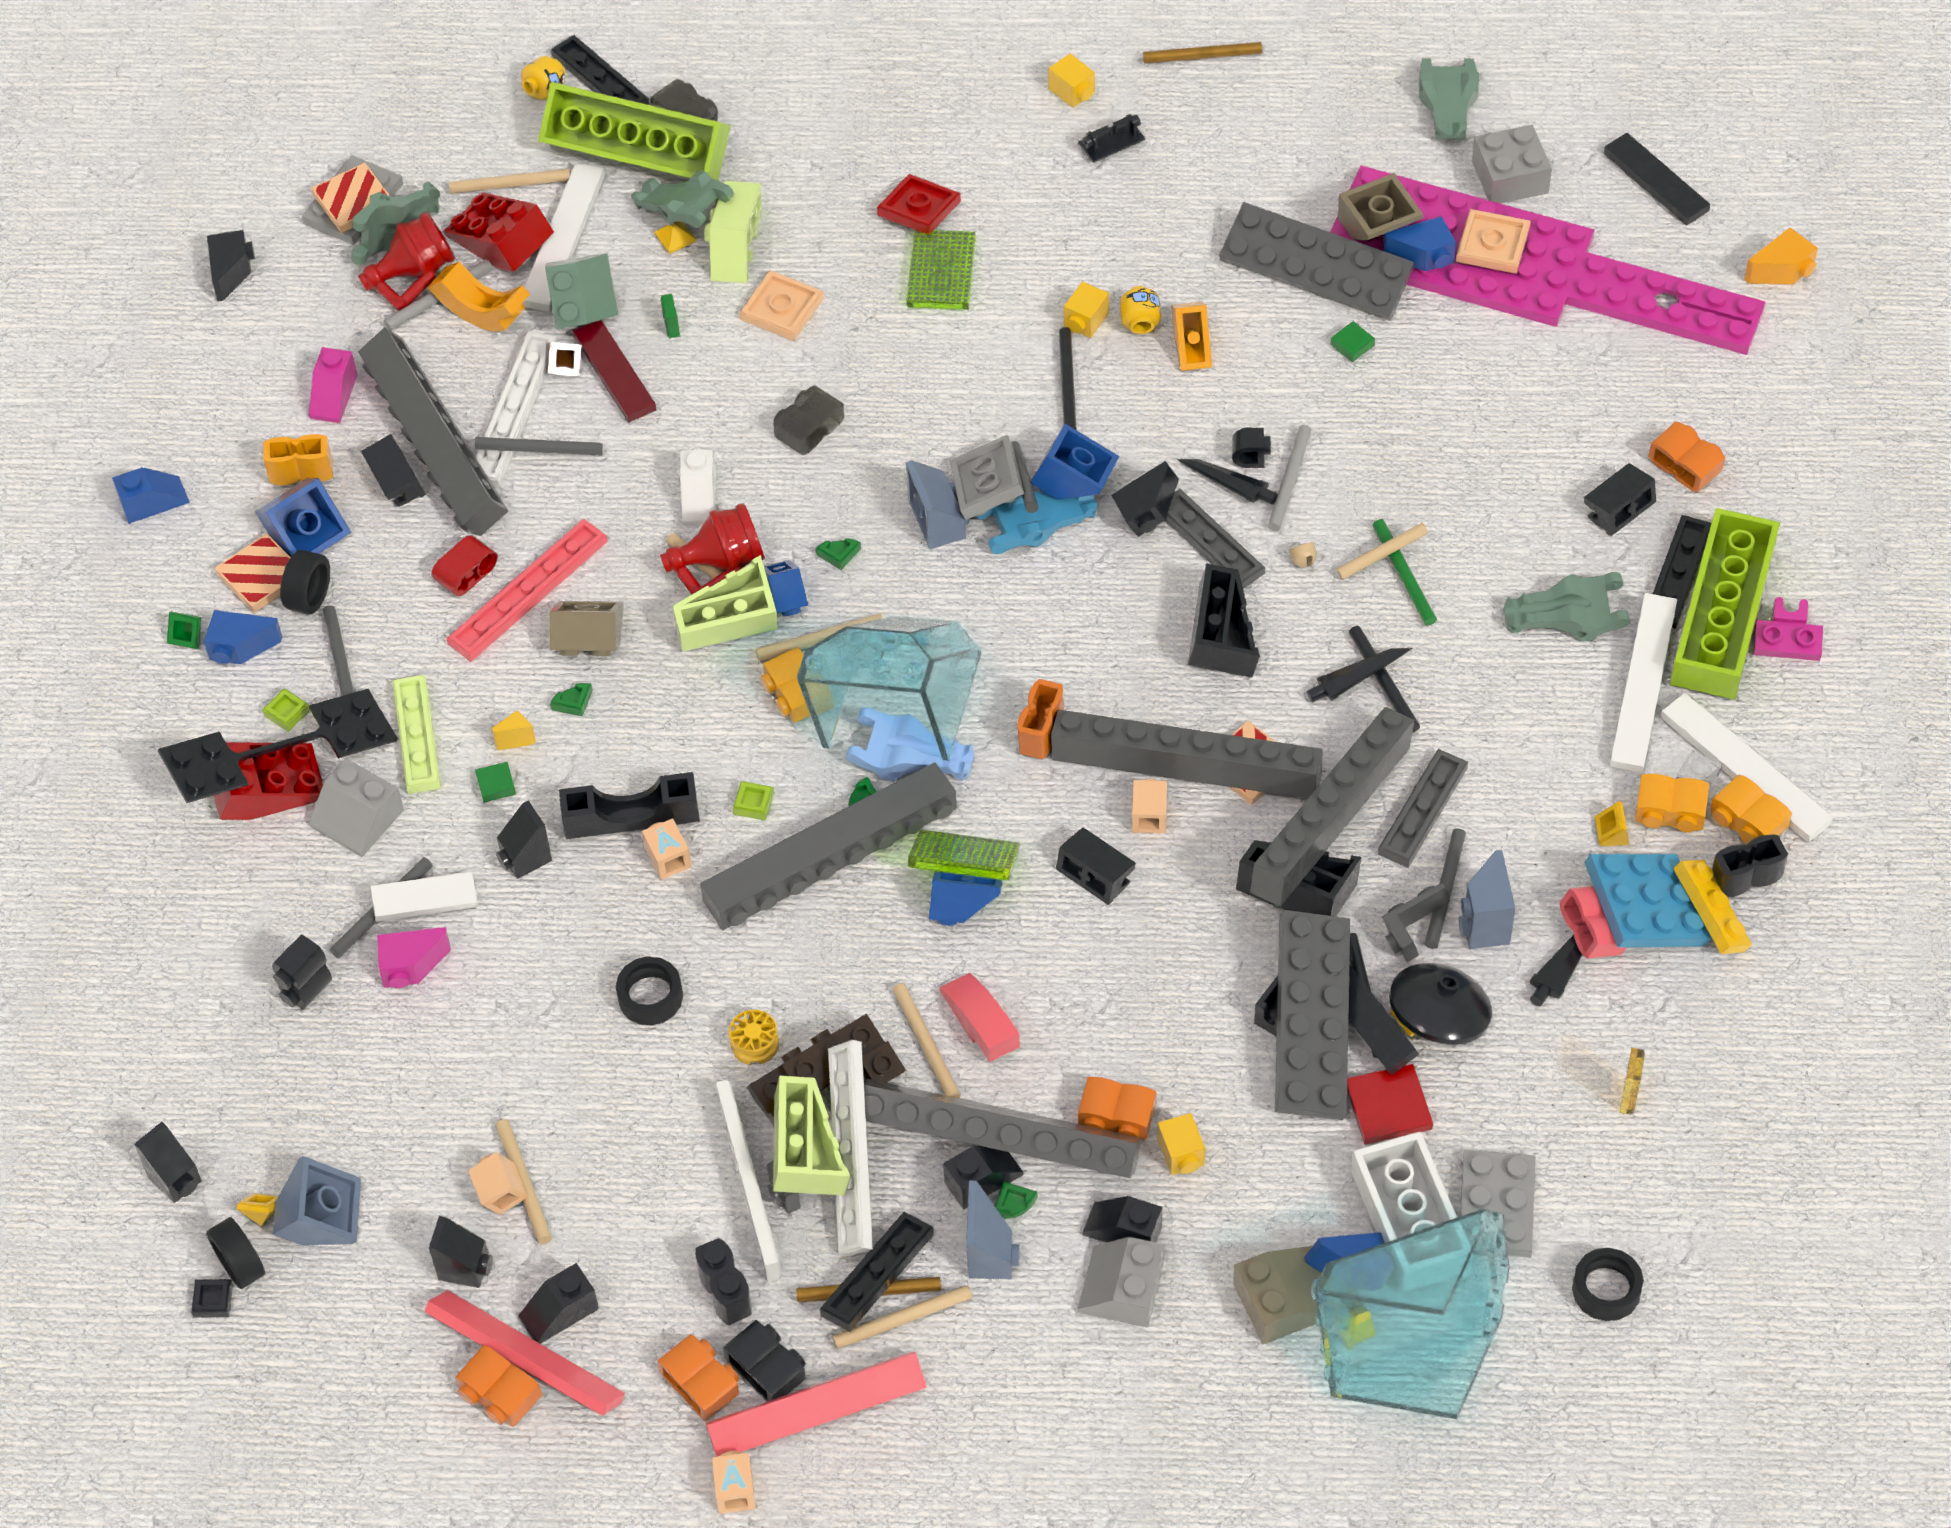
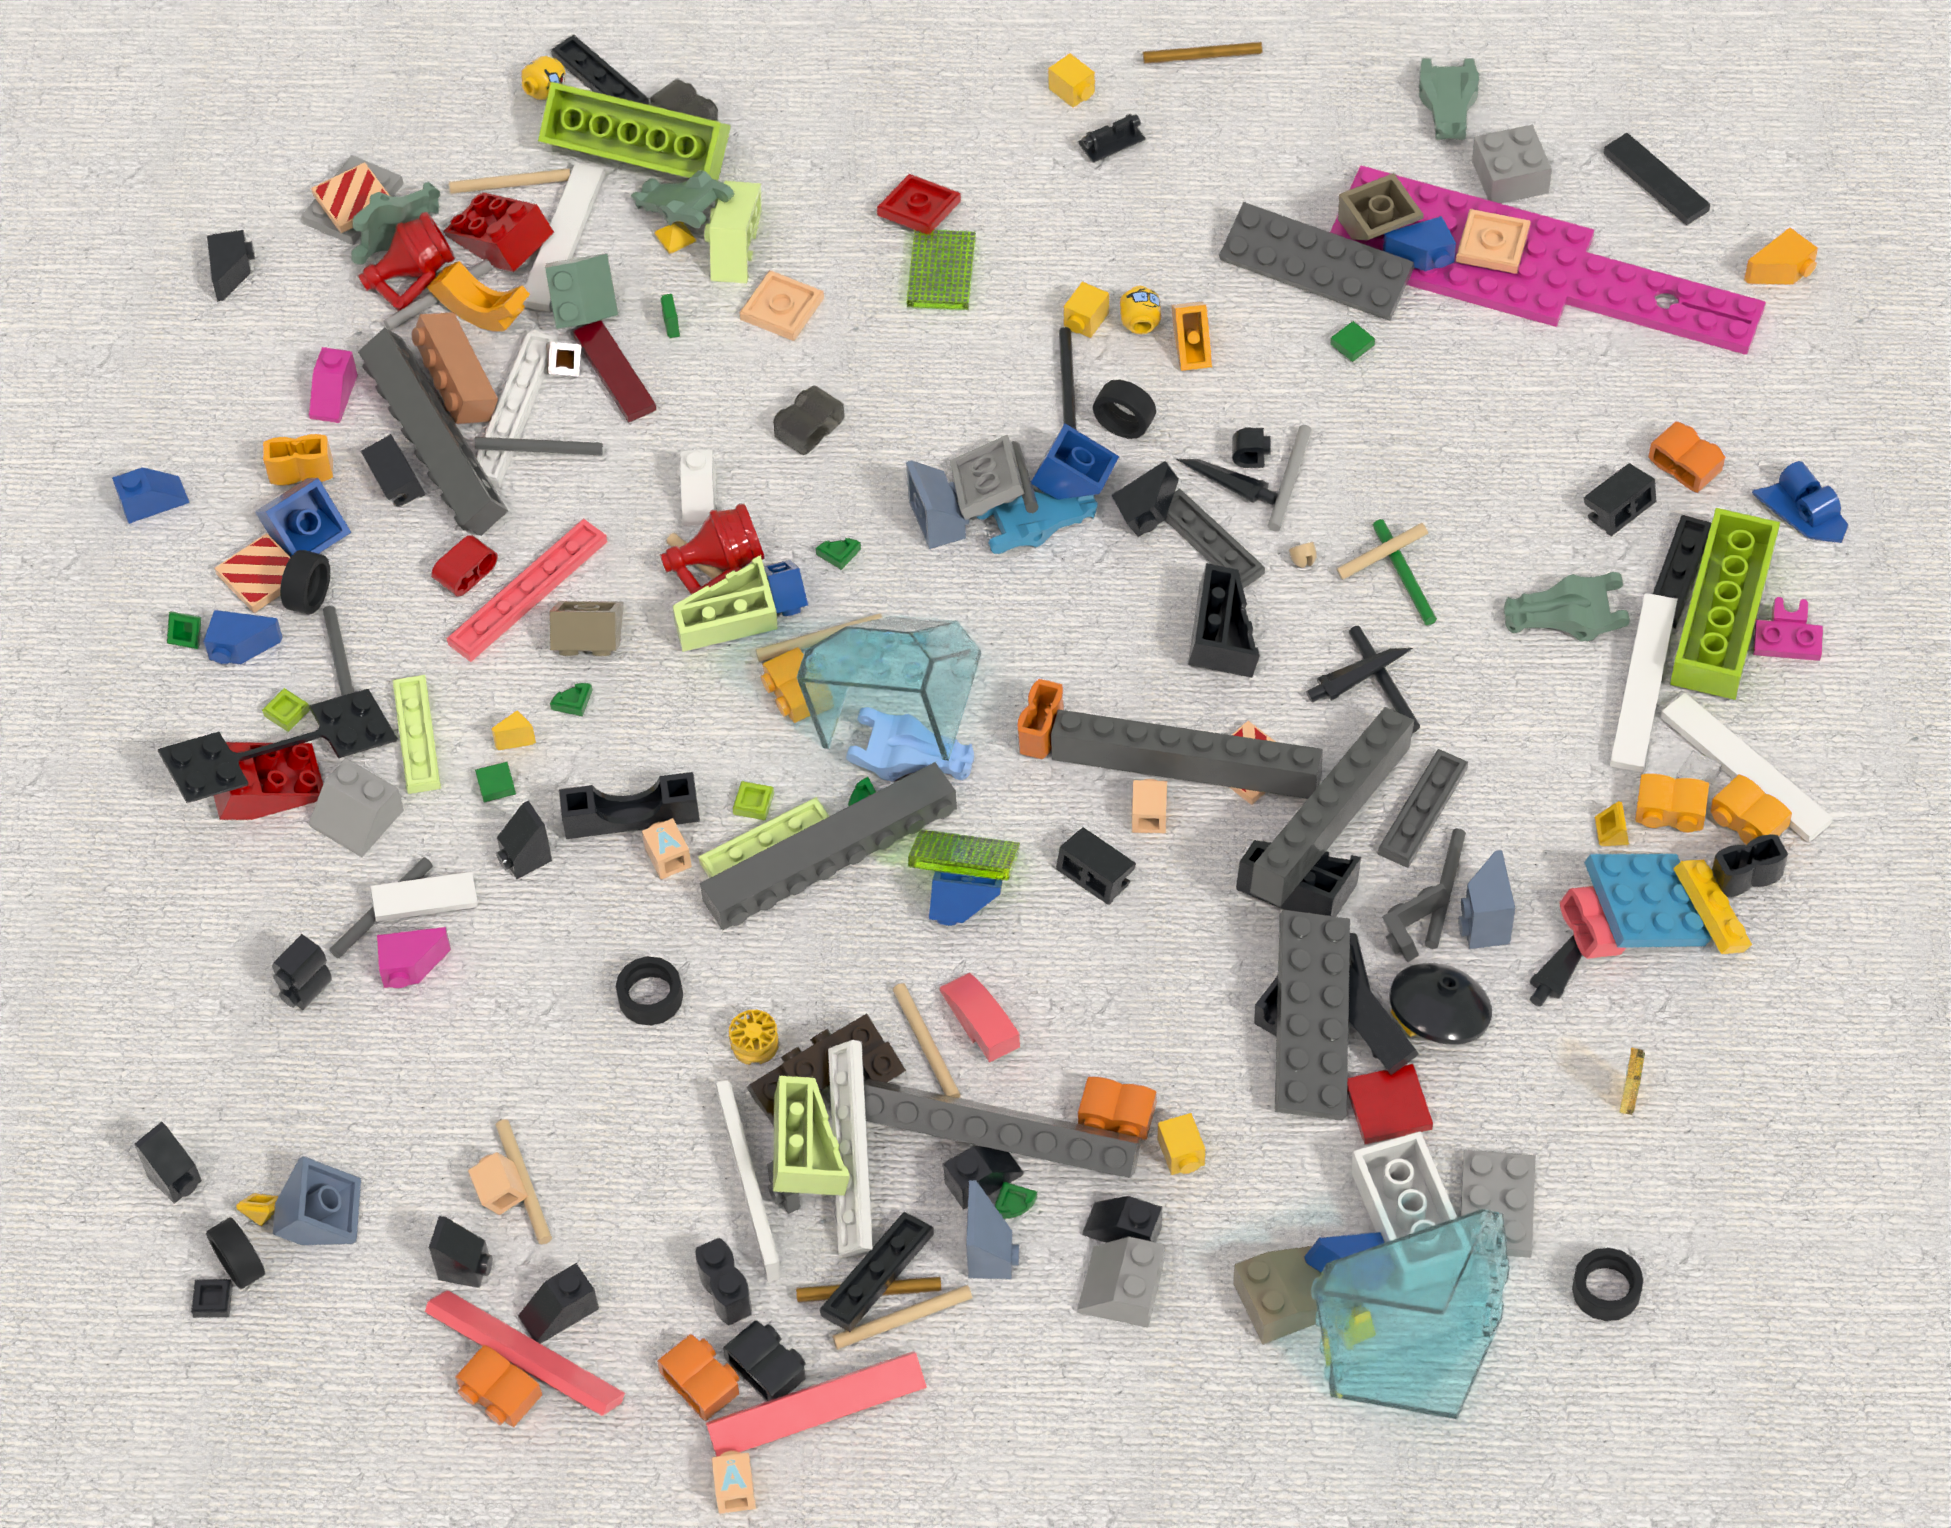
(454, 368): none -> nougat brick
(762, 837): none -> yellowish green tile
(1130, 397): none -> black tyre
(1805, 504): none -> blue panel

